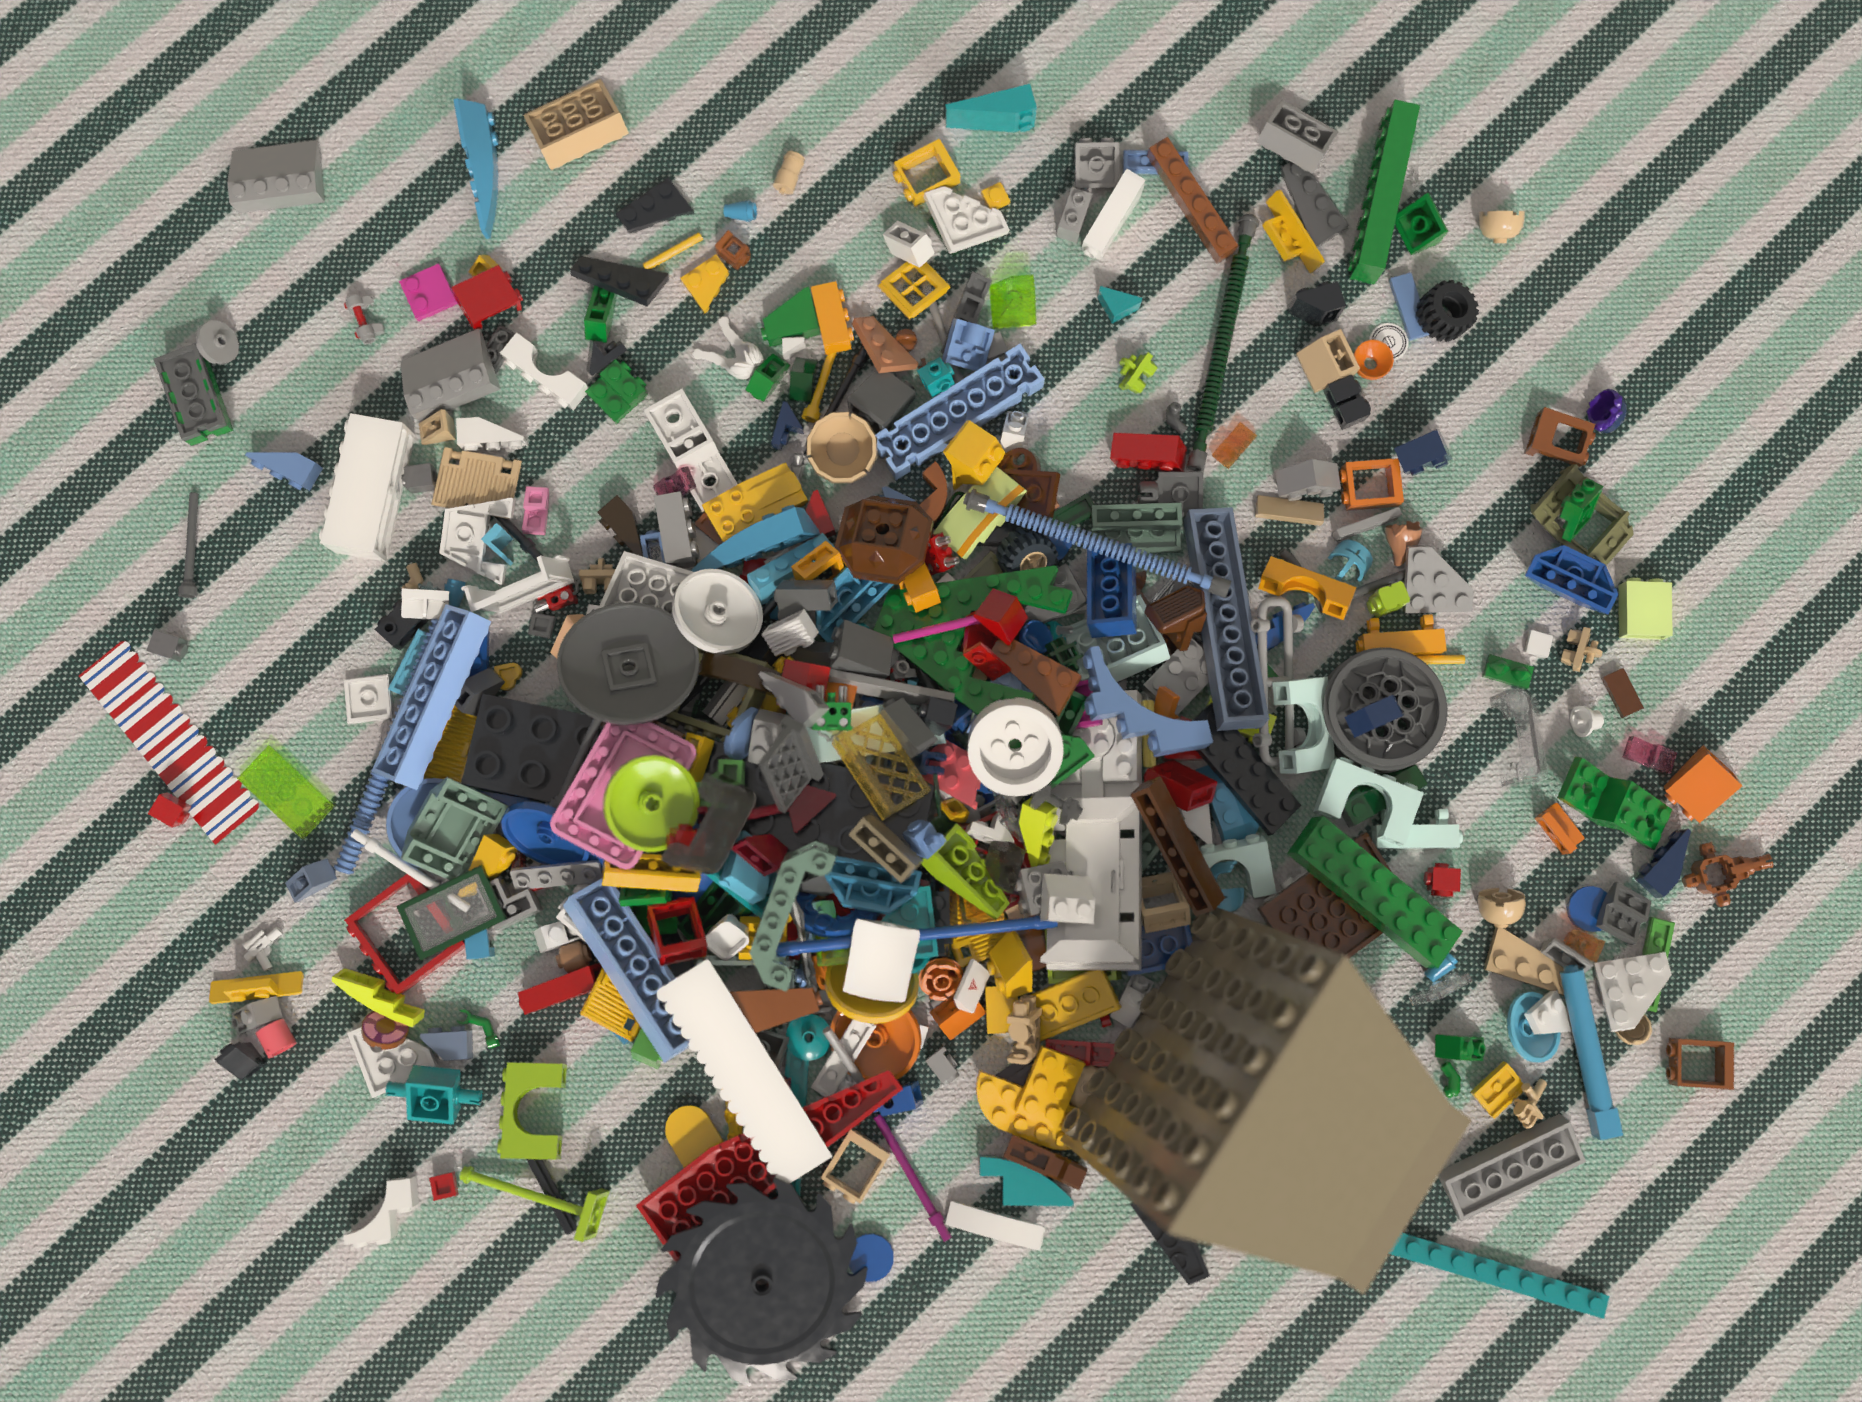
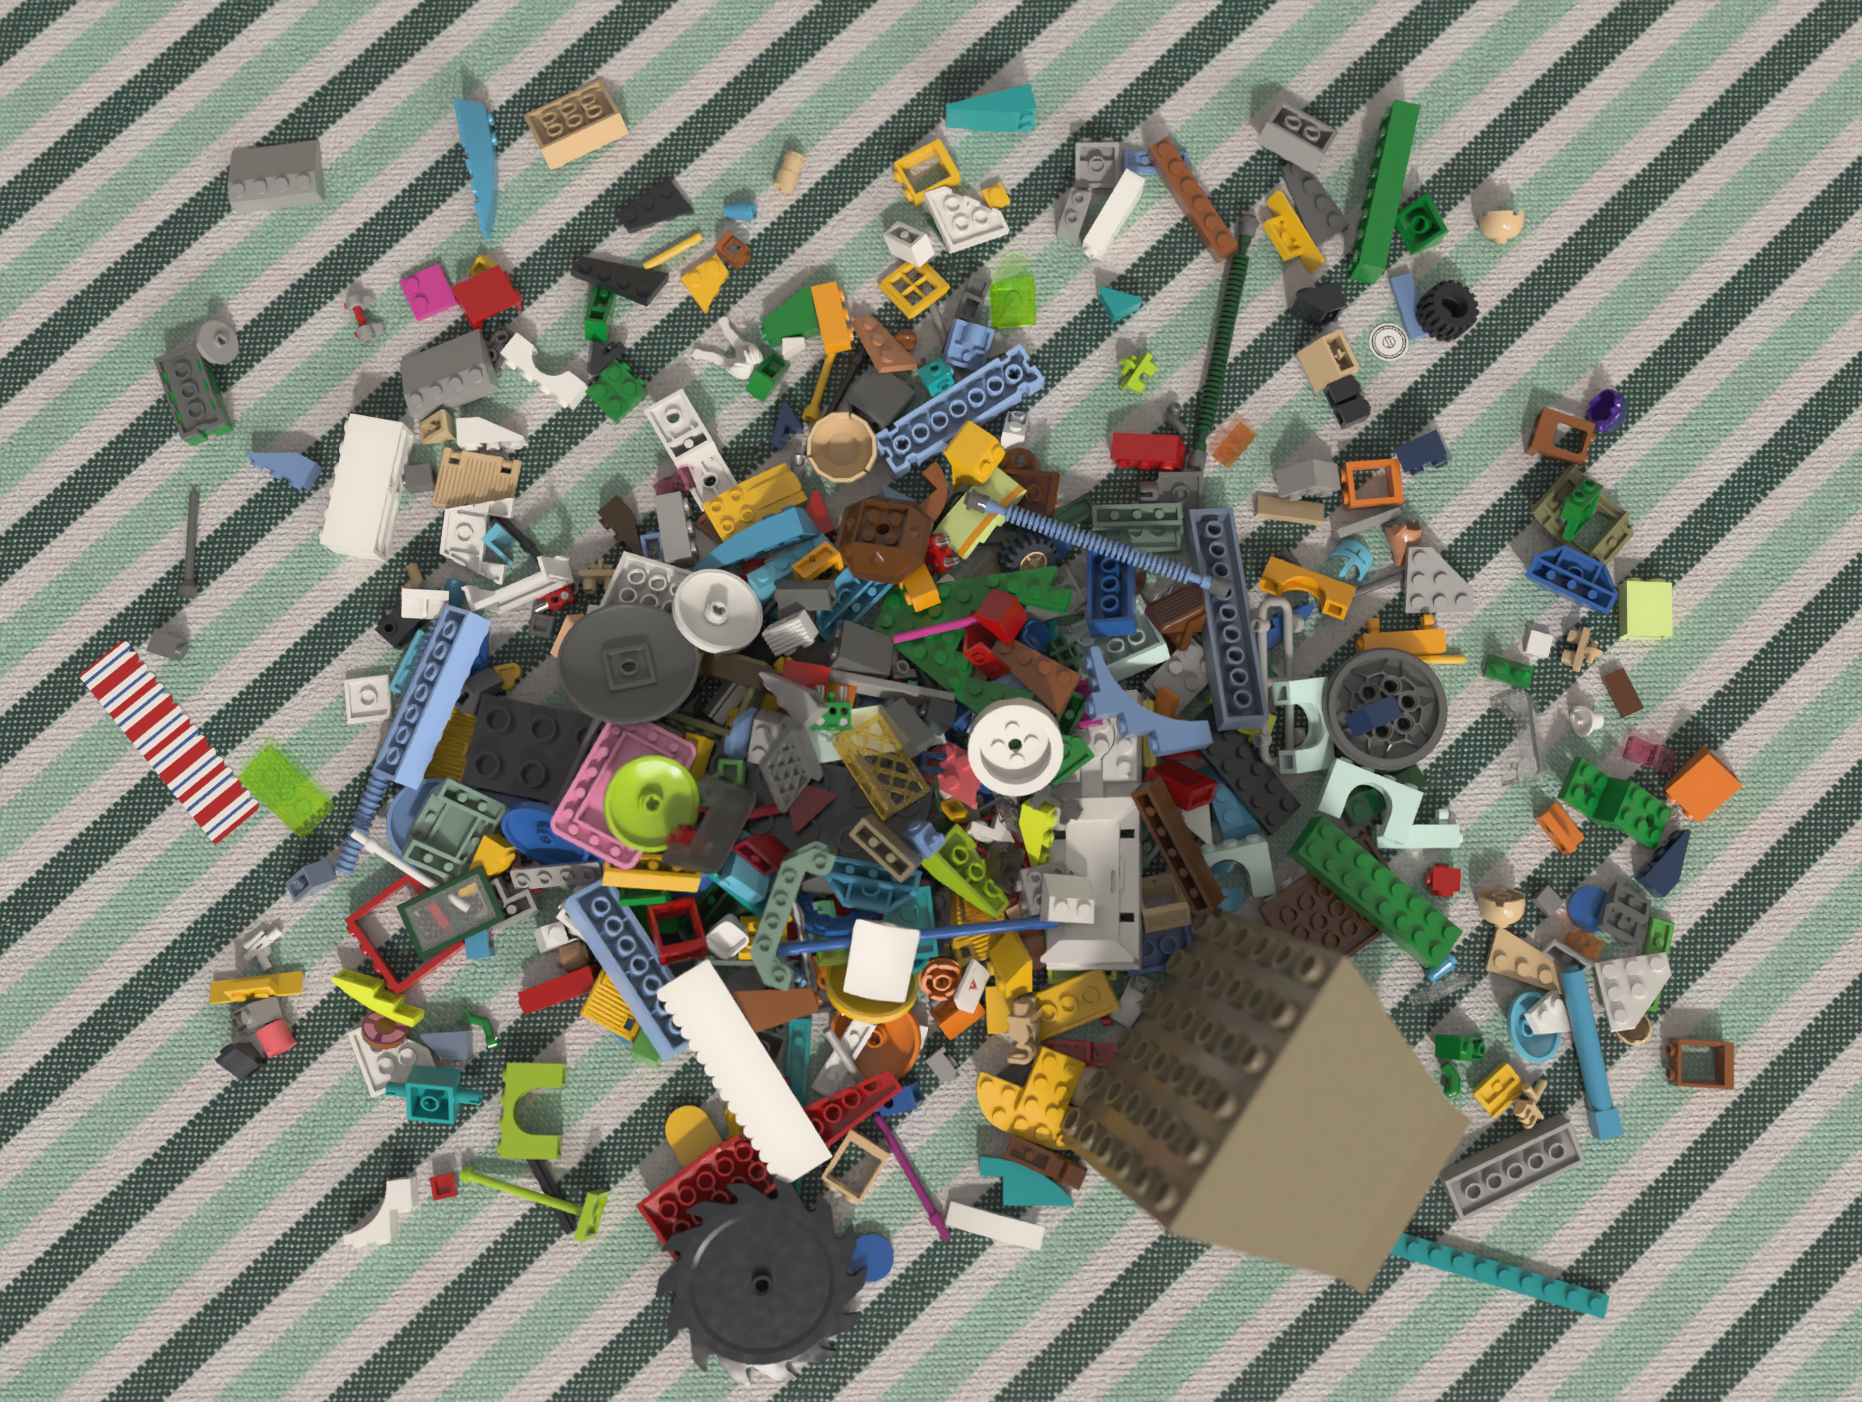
(170, 810): red brick -> none
(536, 510): bright pink slope -> none
(799, 1028): teal dish -> none
(802, 379): dark green slope -> none
(1180, 1250): black wing -> none
(1379, 353): orange piece -> none
(1388, 599): lime brick -> none
(1547, 901): none -> light grey slope
(1733, 868): dark orange piece -> none

